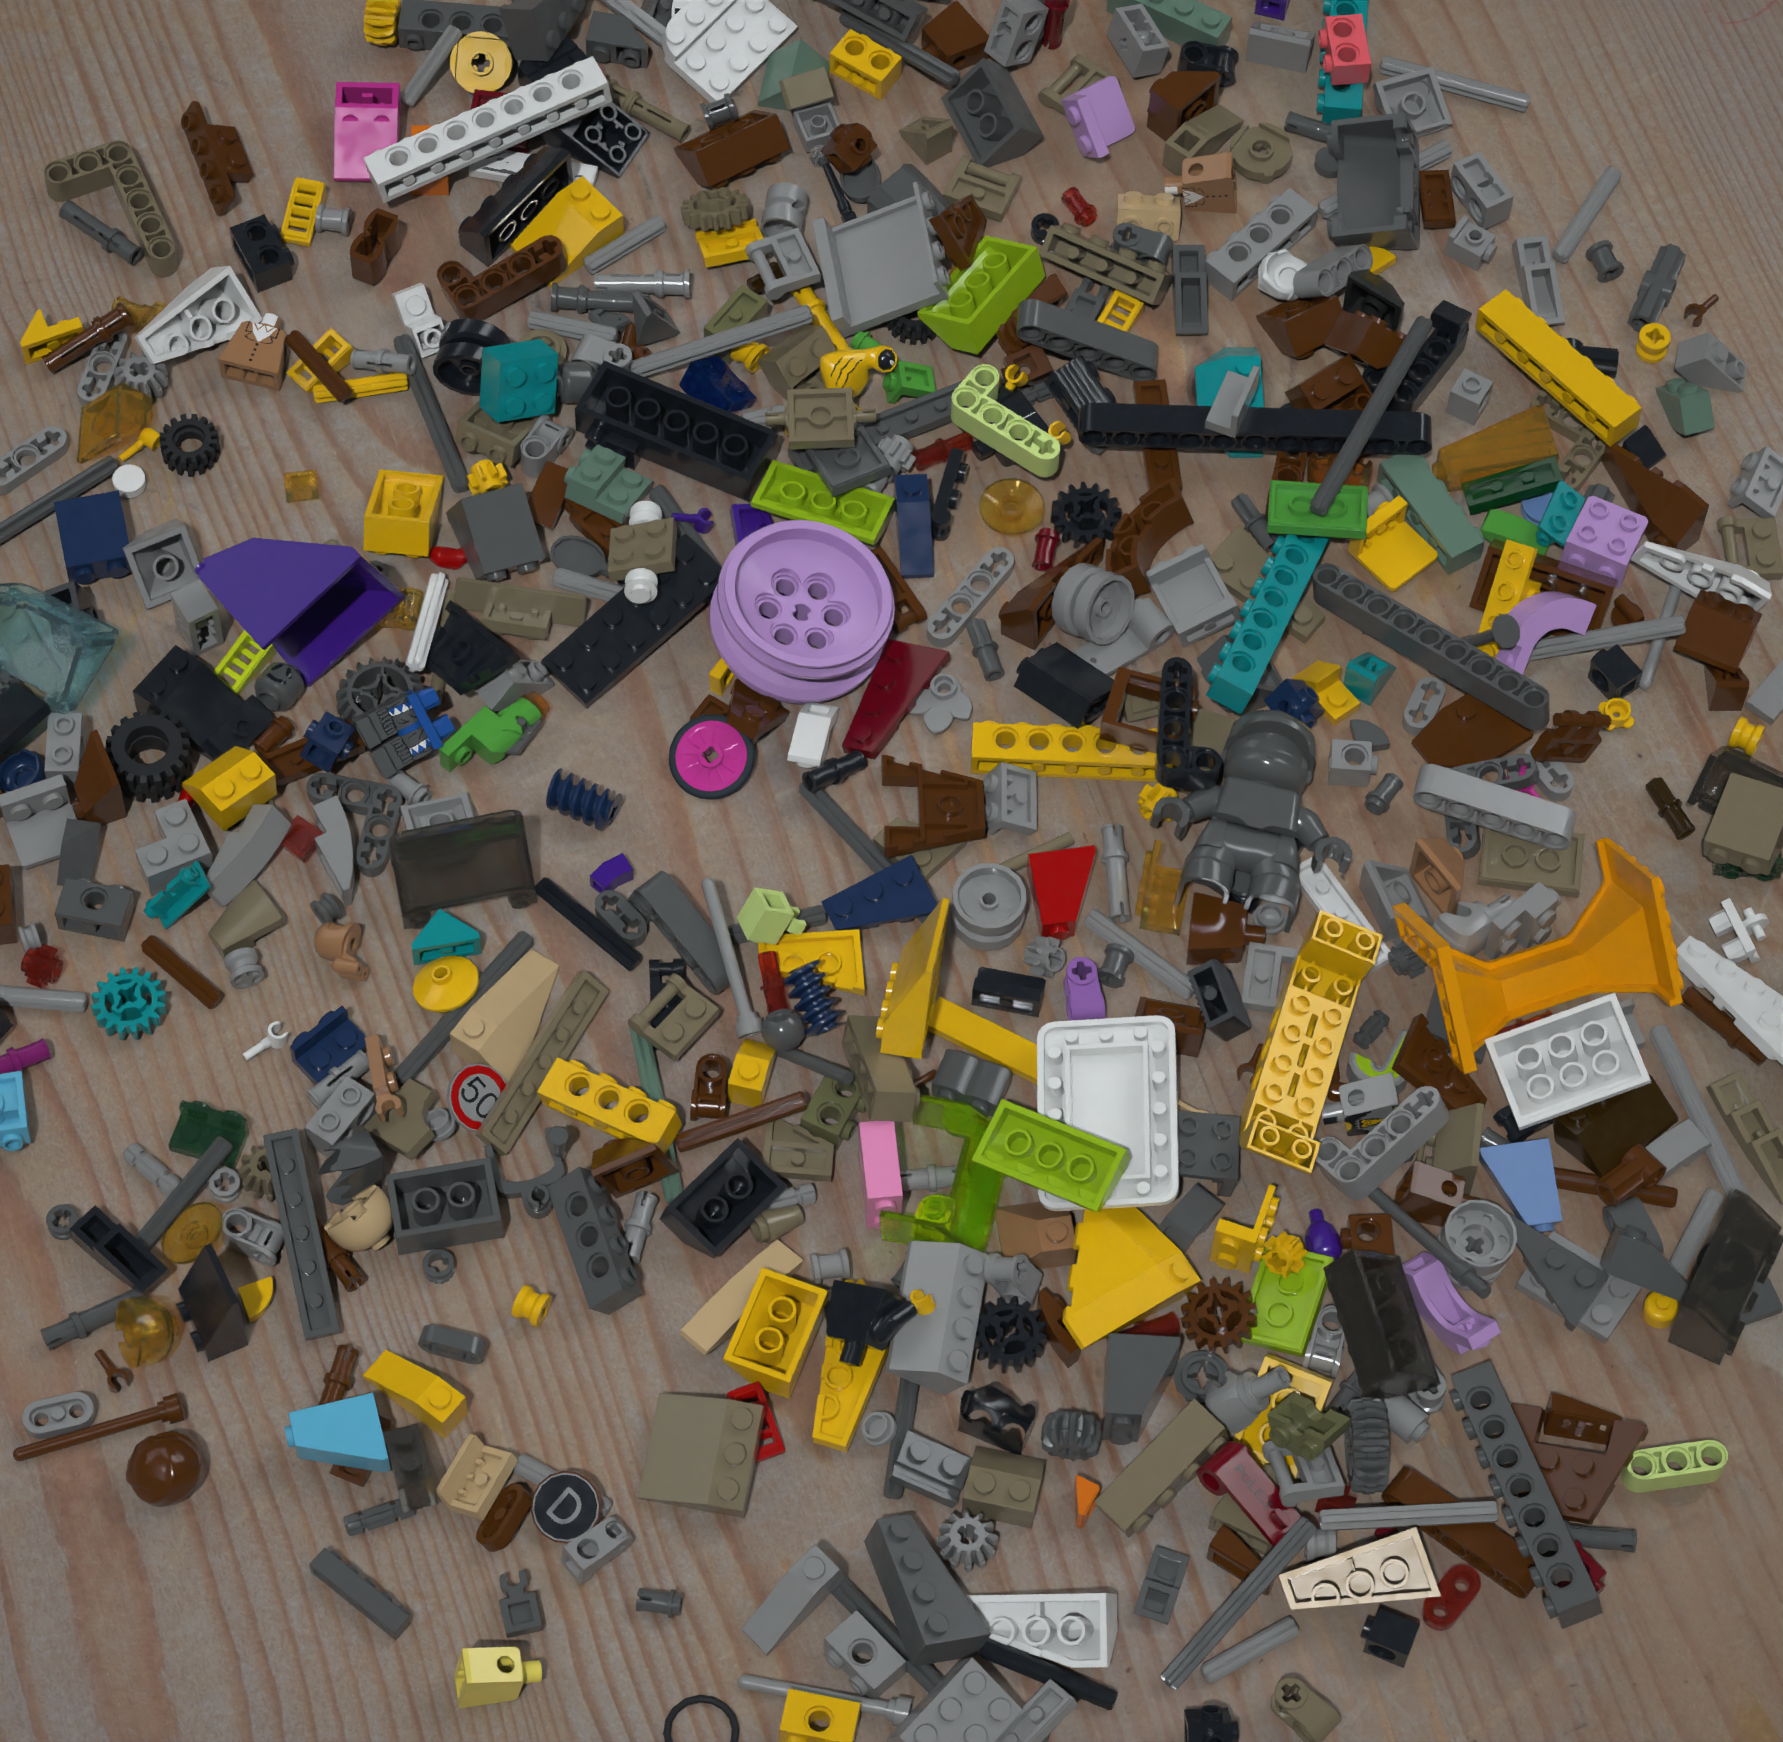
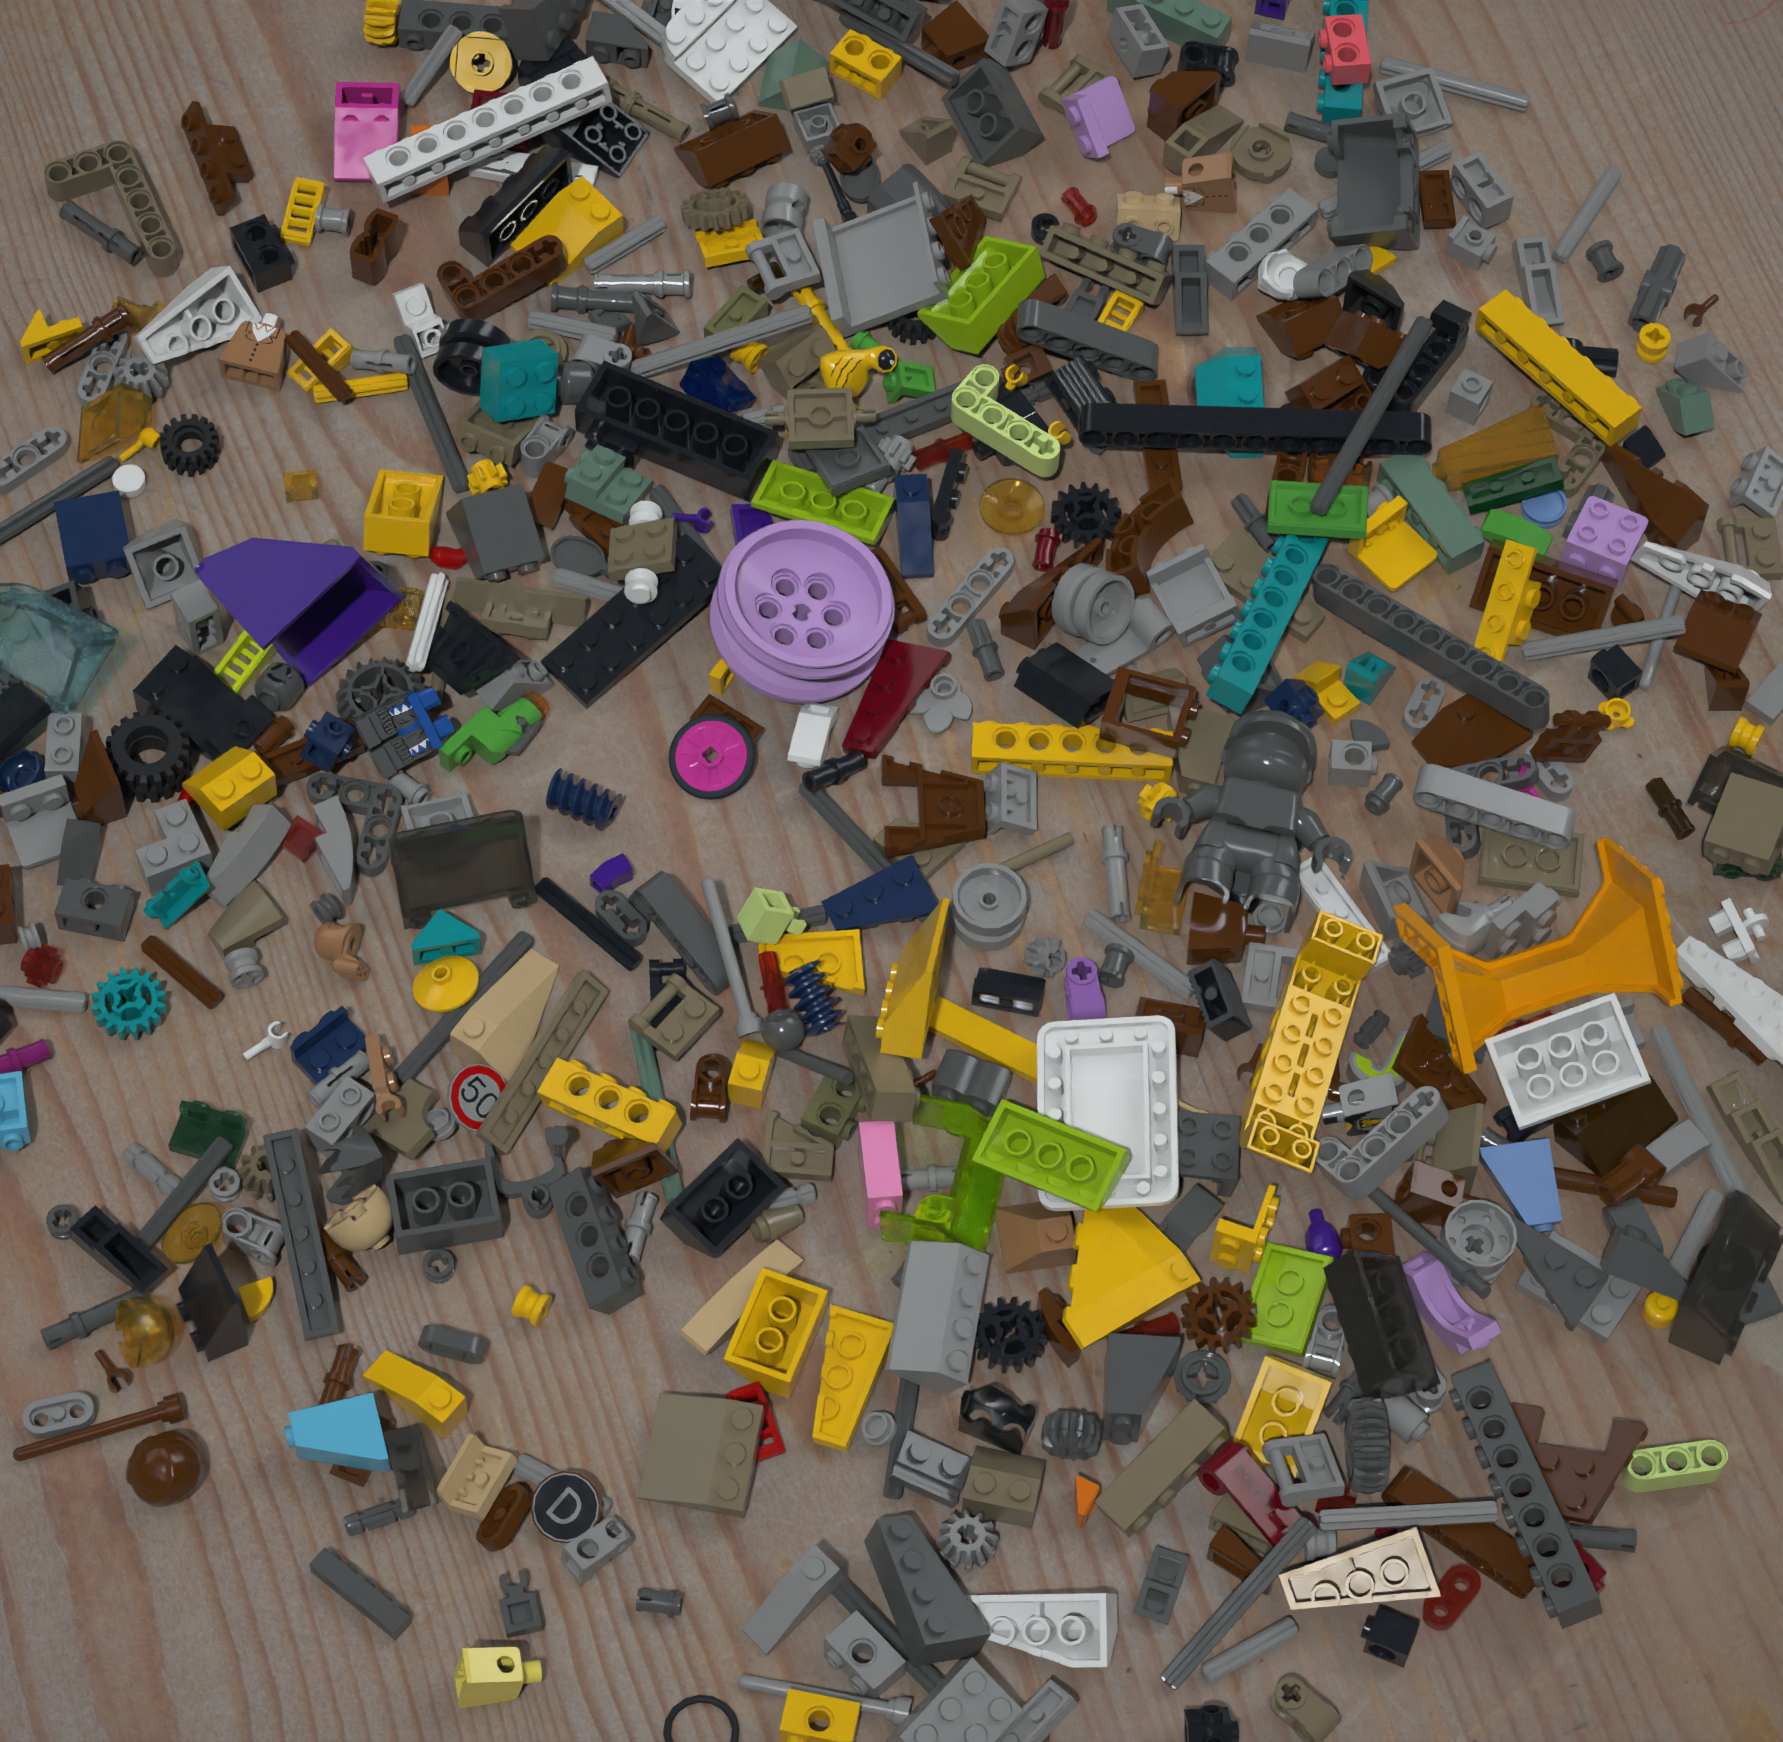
(741, 1121): reddish brown axle -> none
(753, 712): reddish brown wing -> none
(830, 1266): light grey bush -> none
(869, 1316): black torso -> none
(1013, 1277): light grey piece -> none
(1043, 1671): black axle -> none
(1059, 888): red slope -> none
(1176, 722): black beam -> none
(1232, 402): light grey panel -> none
(1244, 1397): light grey piece -> none
(1284, 1254): yellow gear -> none
(1303, 1428): olive cylinder -> none
(1503, 631): dark grey piece -> none
(1540, 615): lavender arch -> none
(1559, 515): teal hinge -> none
(1568, 1419): reddish brown slope -> none

